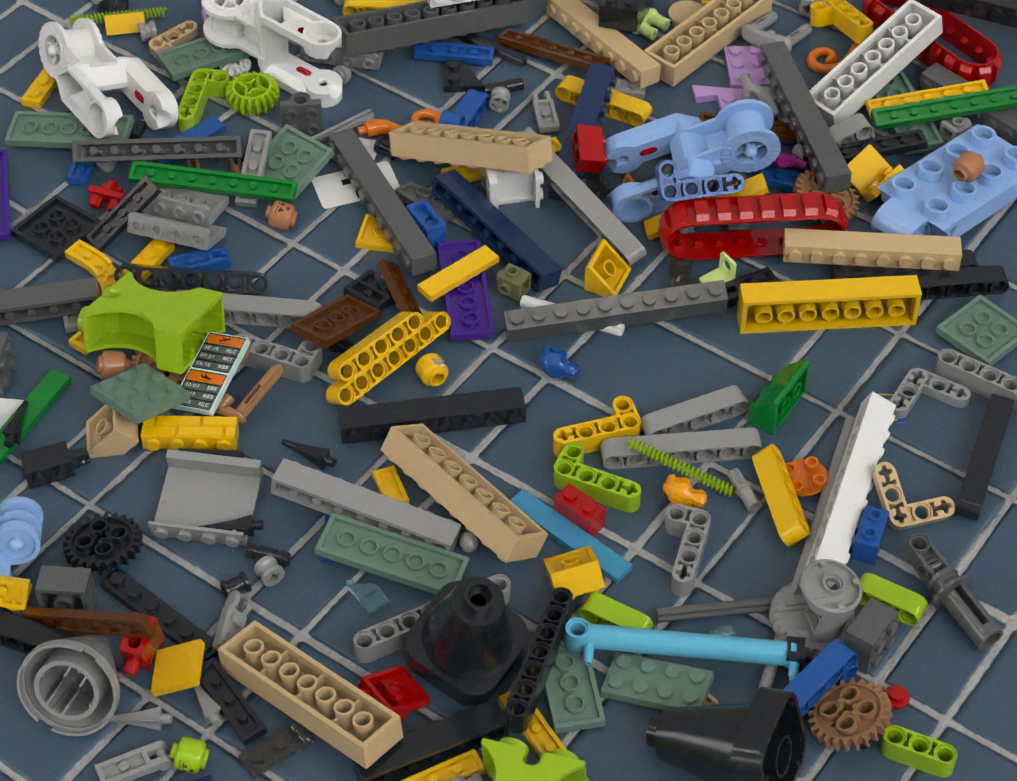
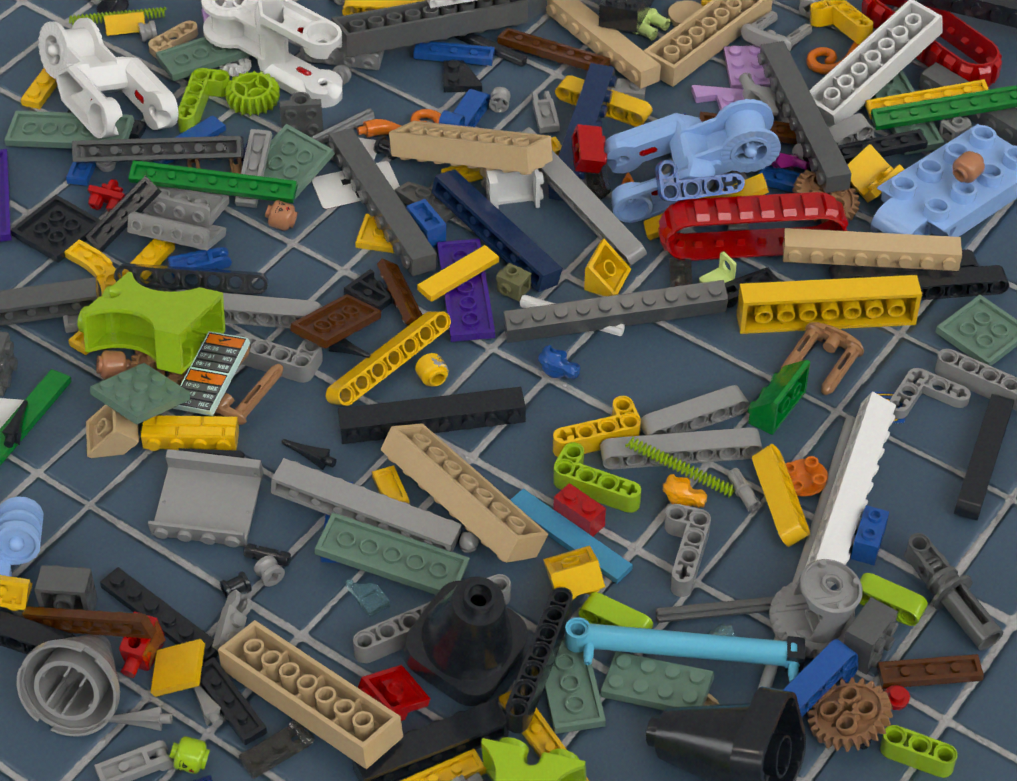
(52, 463): black hinge -> none
(103, 543): black gear -> none
(244, 524): black piece -> none
(367, 350): yellow beam -> none
(511, 85): black piece -> none
(834, 338): none -> medium nougat piece
(906, 510): tan beam -> none
(930, 671): none -> reddish brown plate

